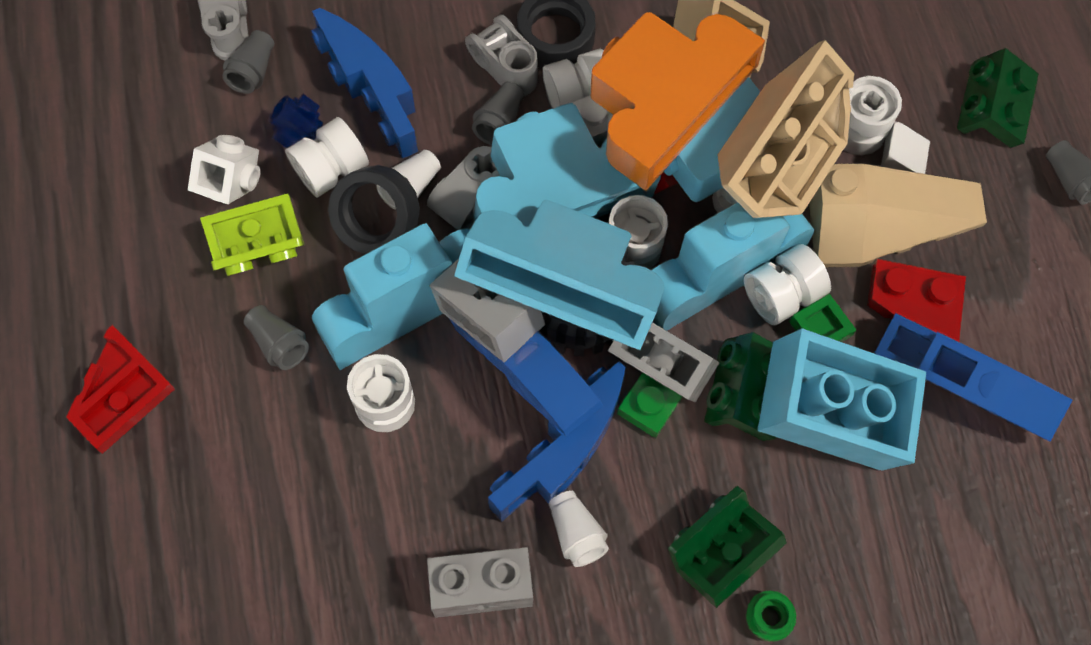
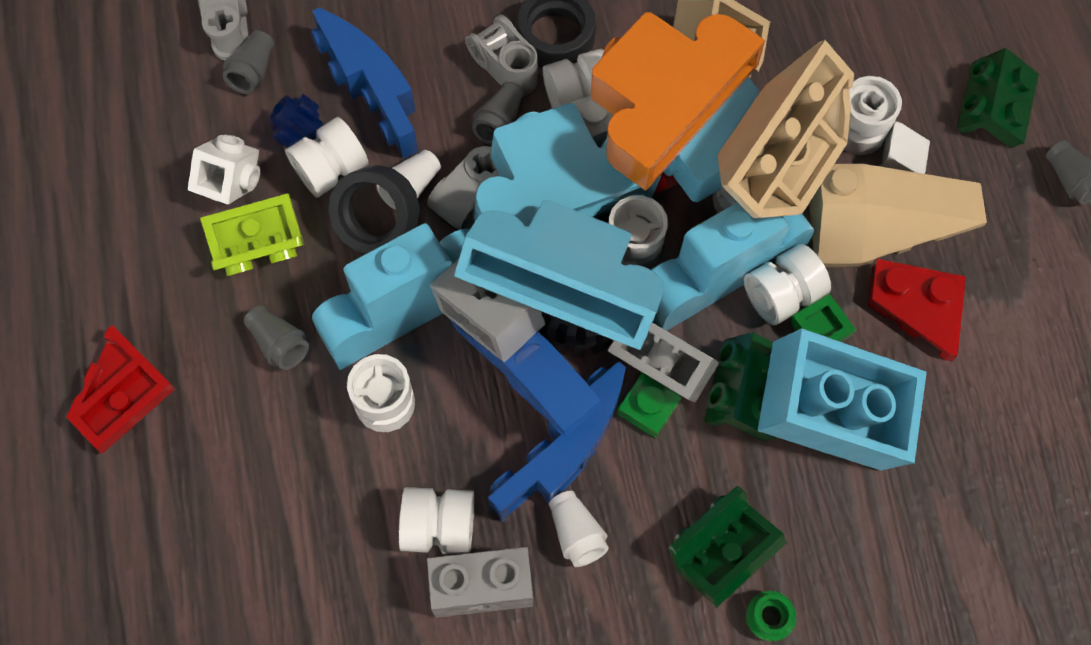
(436, 520): none -> white wheel
(975, 377): blue slope -> none

